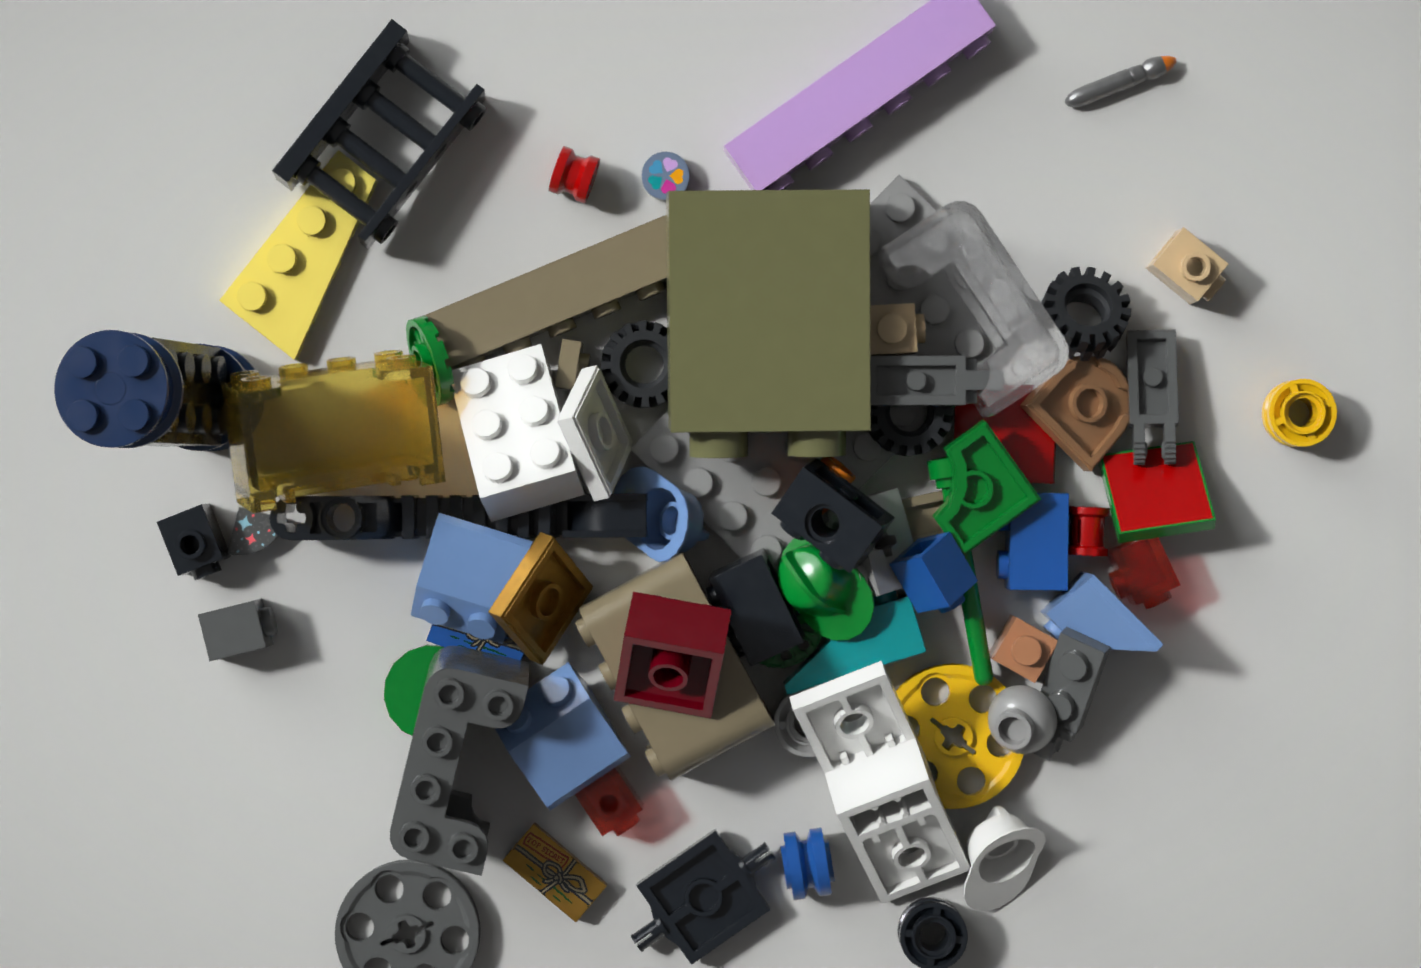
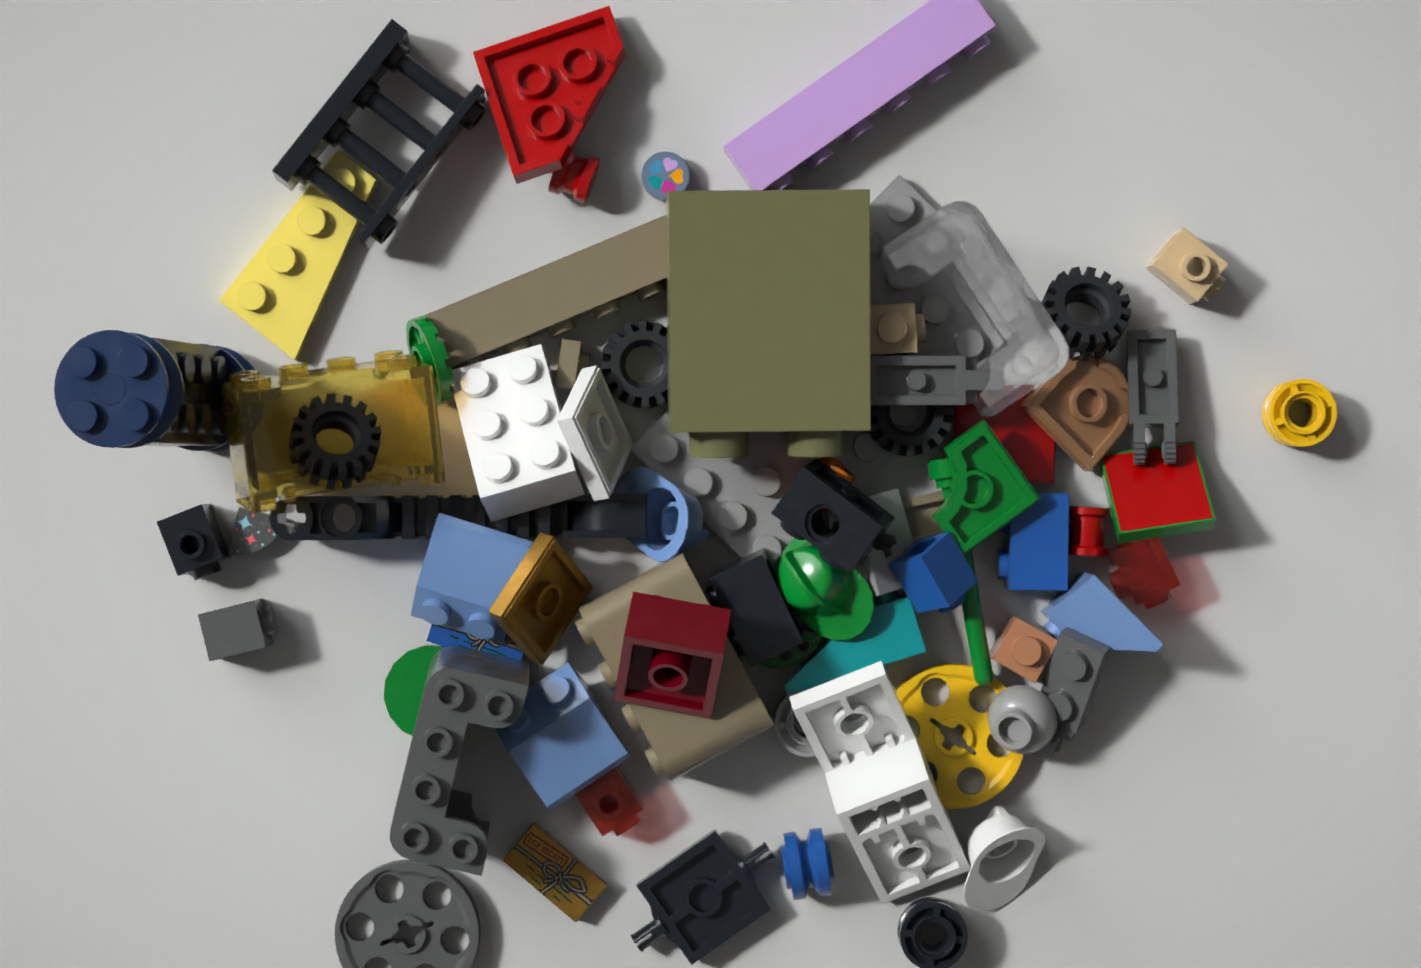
(340, 417): none -> black tyre
(549, 88): none -> red plate
(1122, 80): flat silver piece -> none

